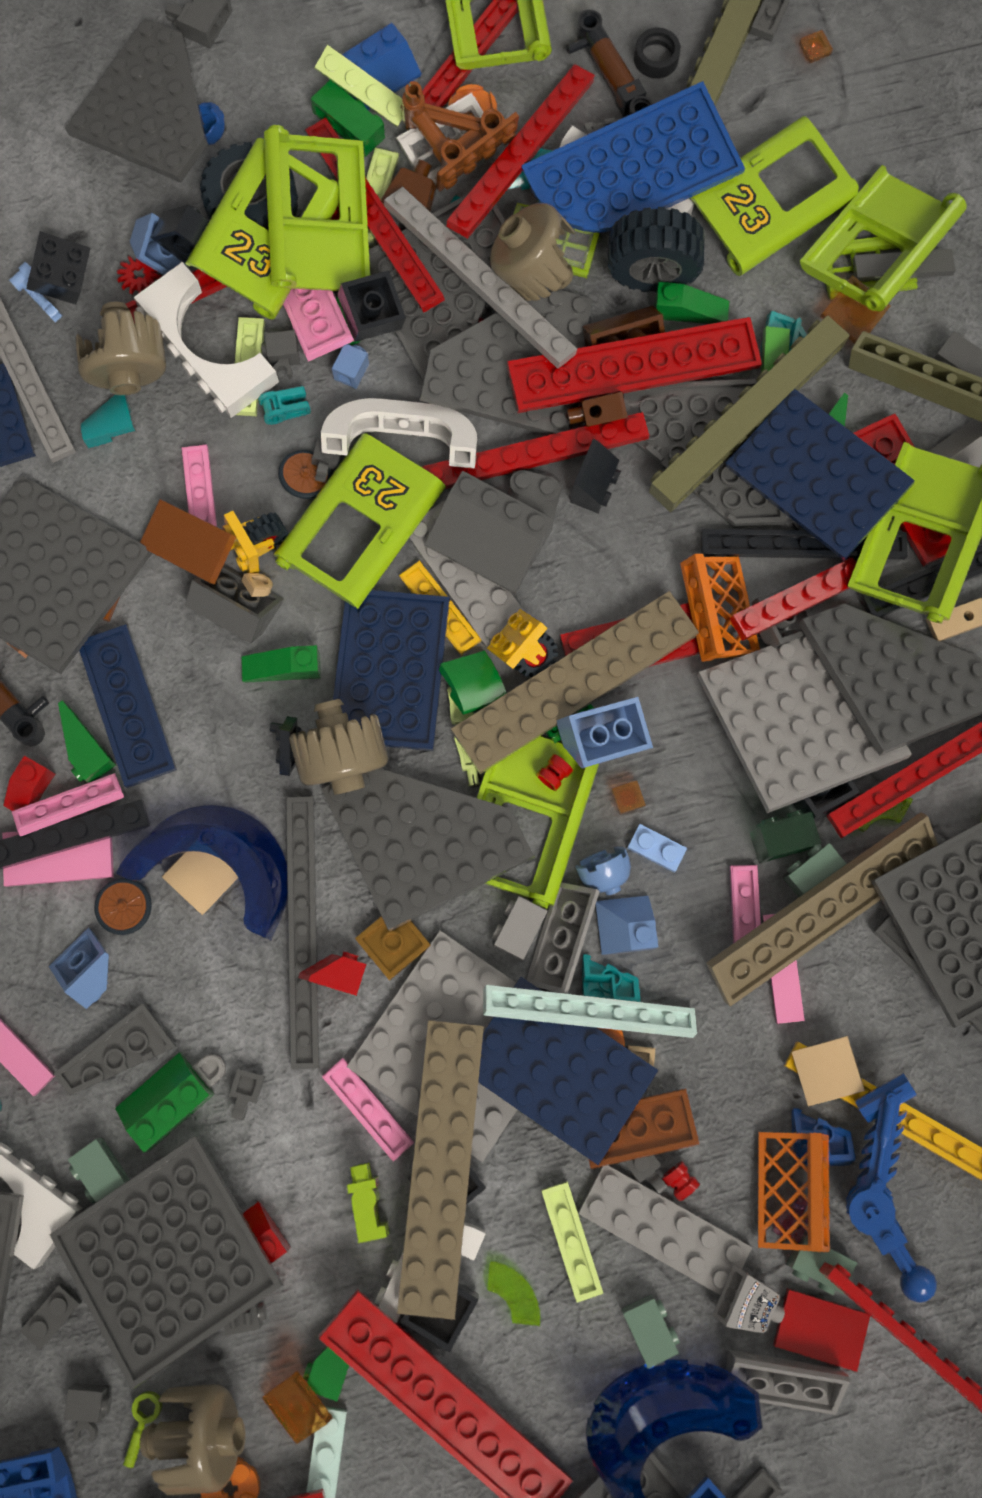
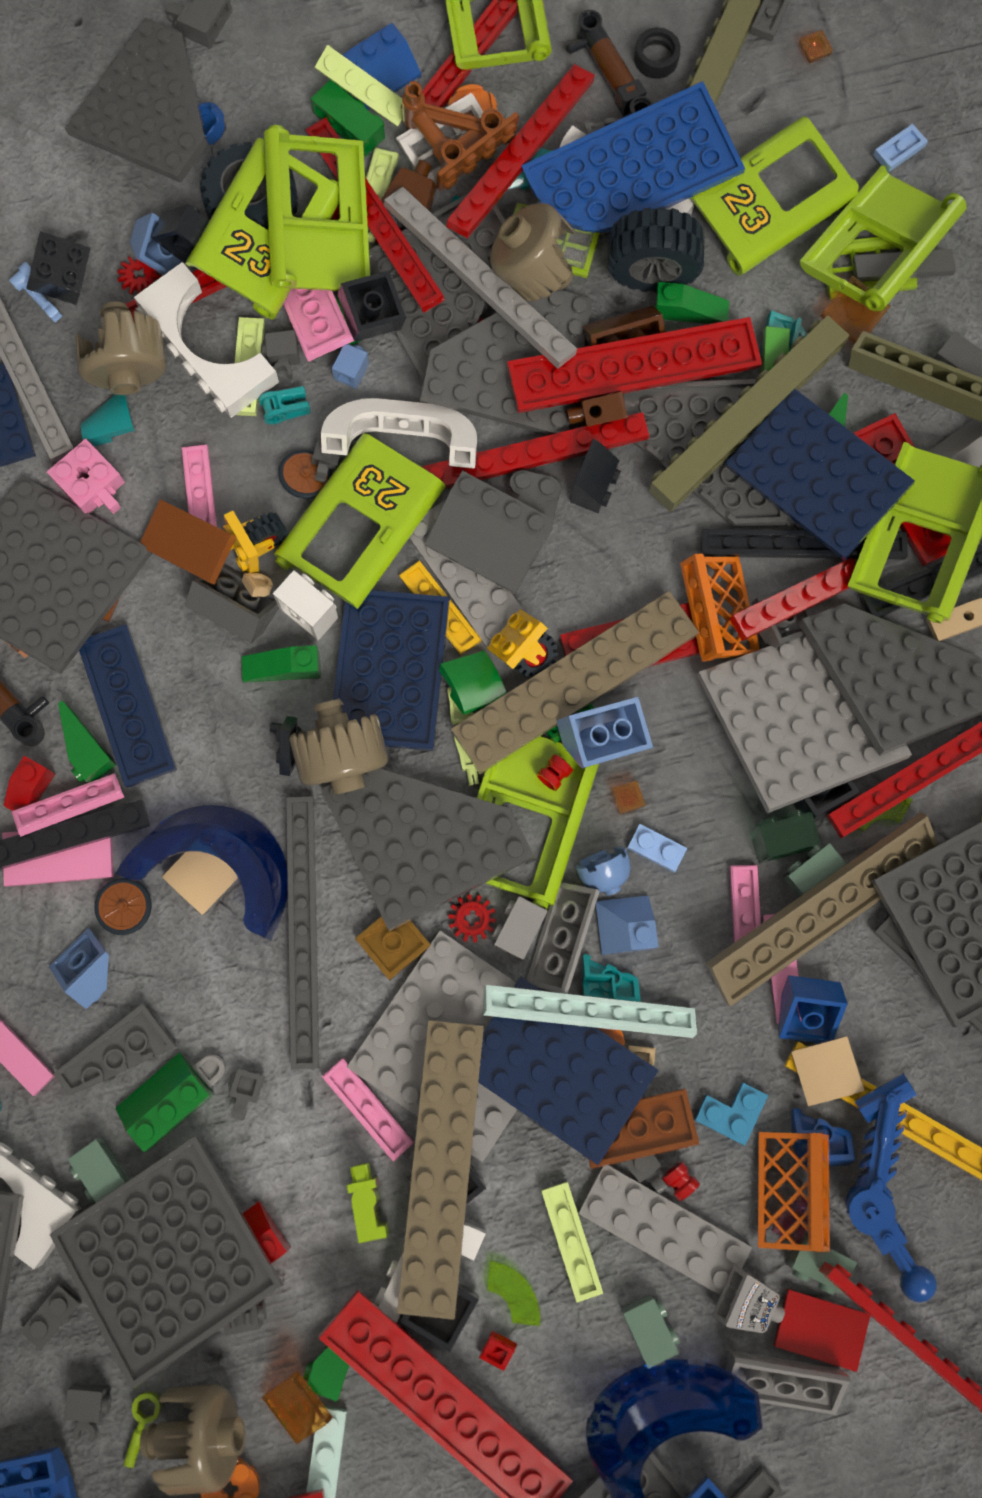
(94, 491): none -> bright pink hinge
(306, 604): none -> white brick
(337, 972): red slope -> none
(464, 910): none -> red gear
(498, 1350): none -> red tile
(733, 1121): none -> dark azure plate
(819, 1005): none -> blue slope
(900, 148): none -> light blue plate

